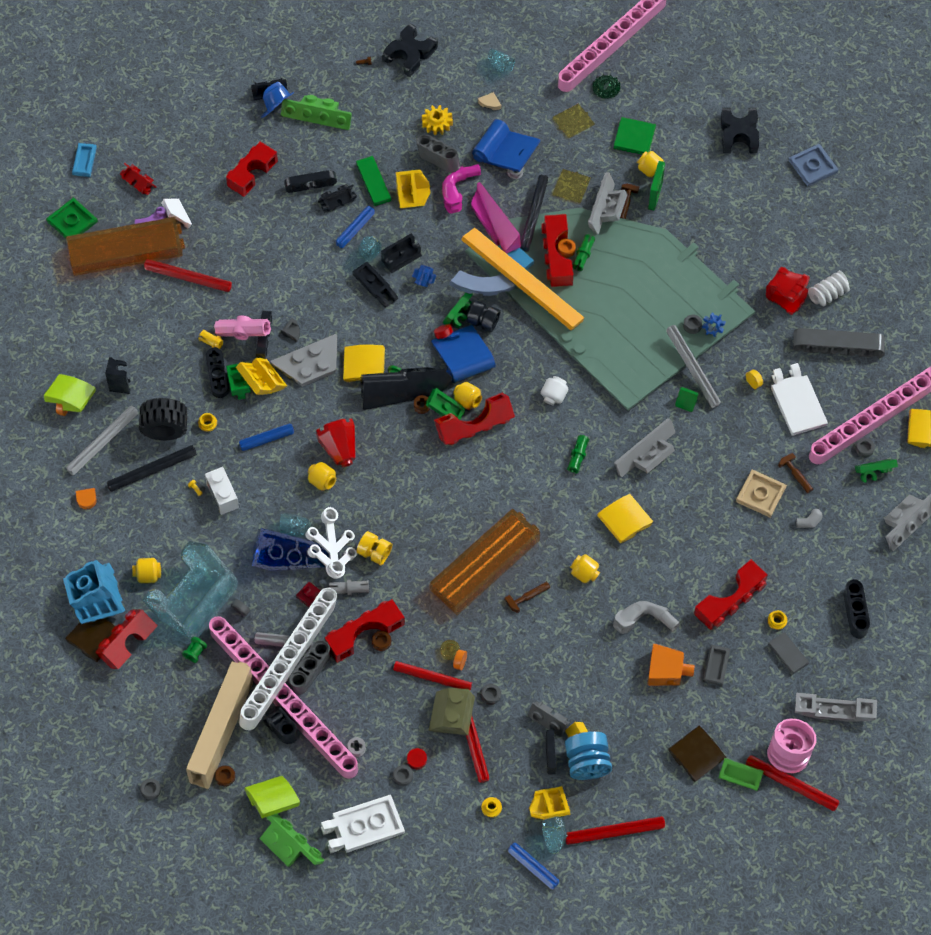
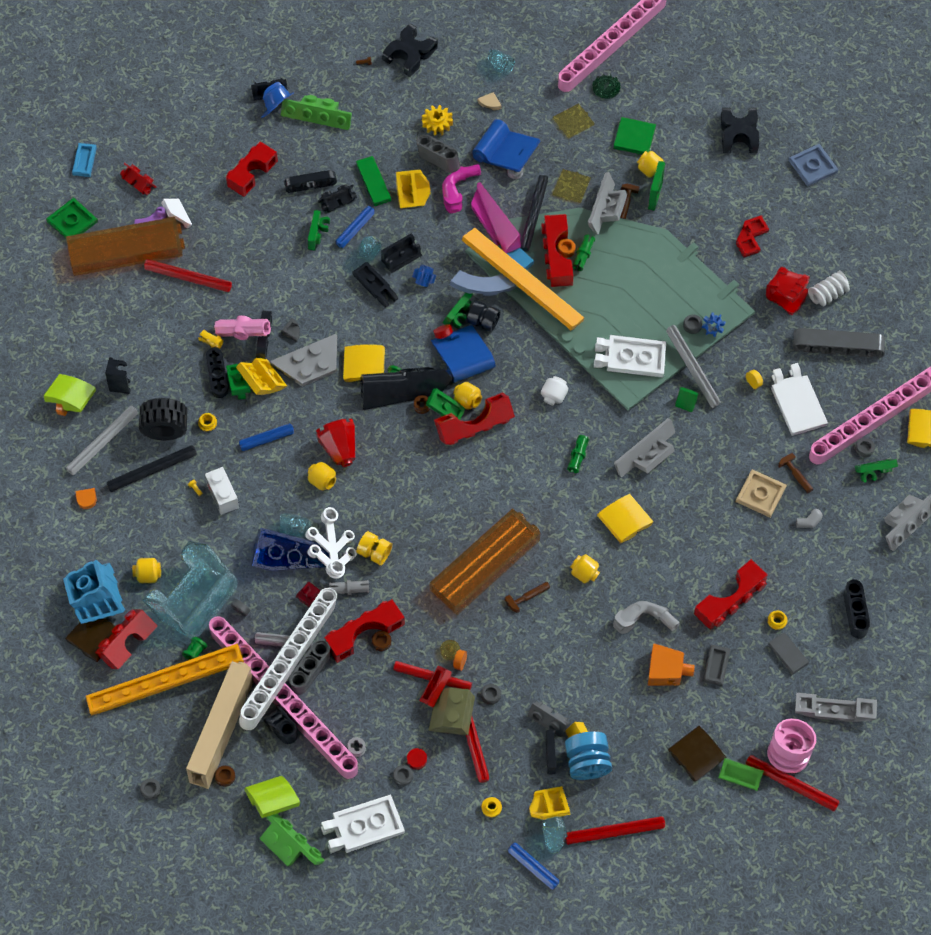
(163, 679): none -> light orange tile
(317, 223): none -> green plate
(435, 686): none -> red tile
(631, 355): none -> white tile
(751, 229): none -> red tile

